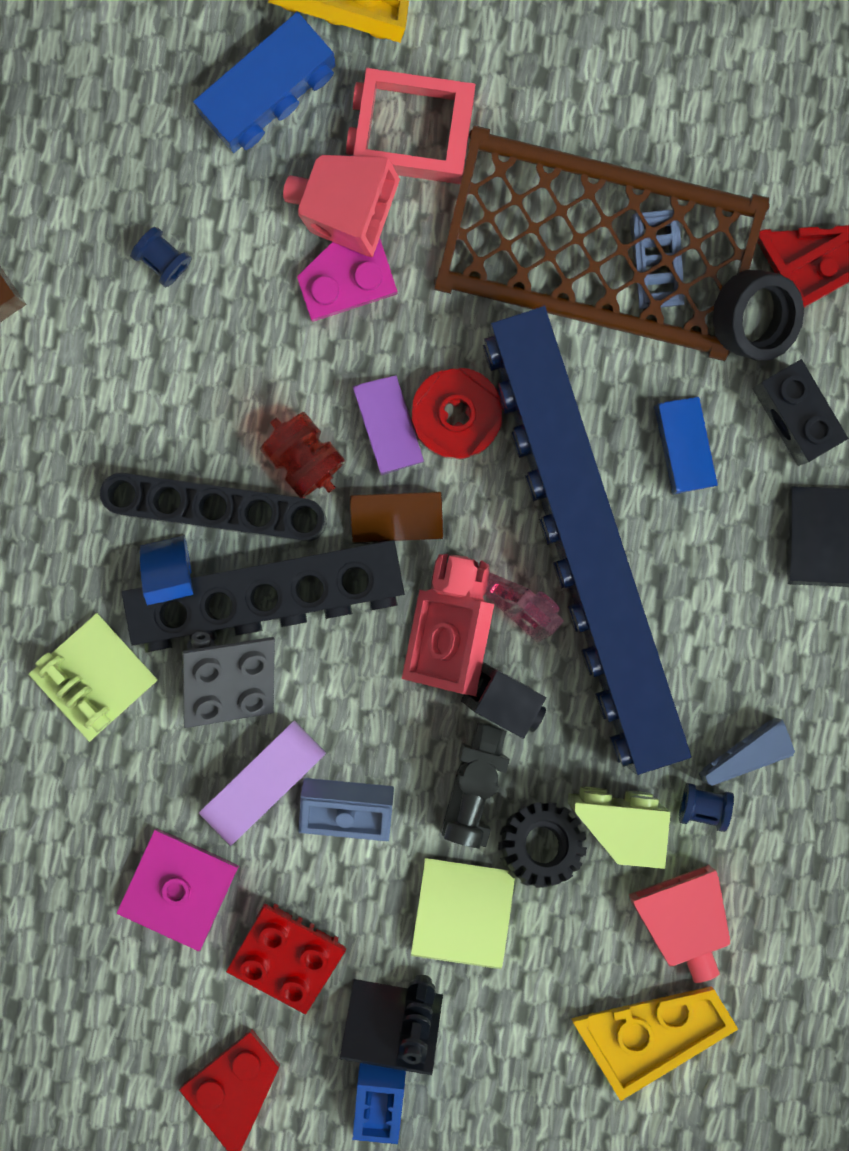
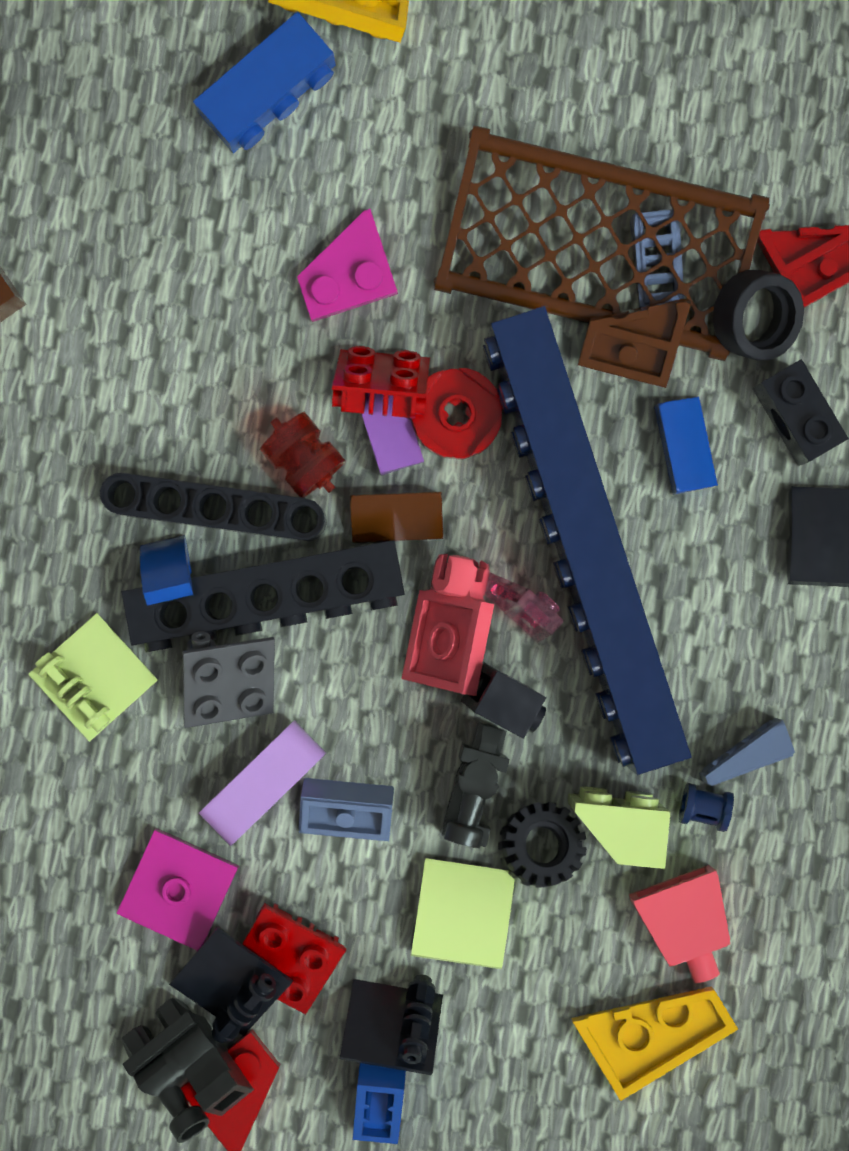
(160, 256): dark blue bush -> none
(180, 1055): none -> pearl dark grey hips
(230, 984): none -> black hinge
(345, 199): coral torso -> none
(397, 374): none -> red hinge
(407, 165): coral window -> none
(636, 342): none -> reddish brown wing

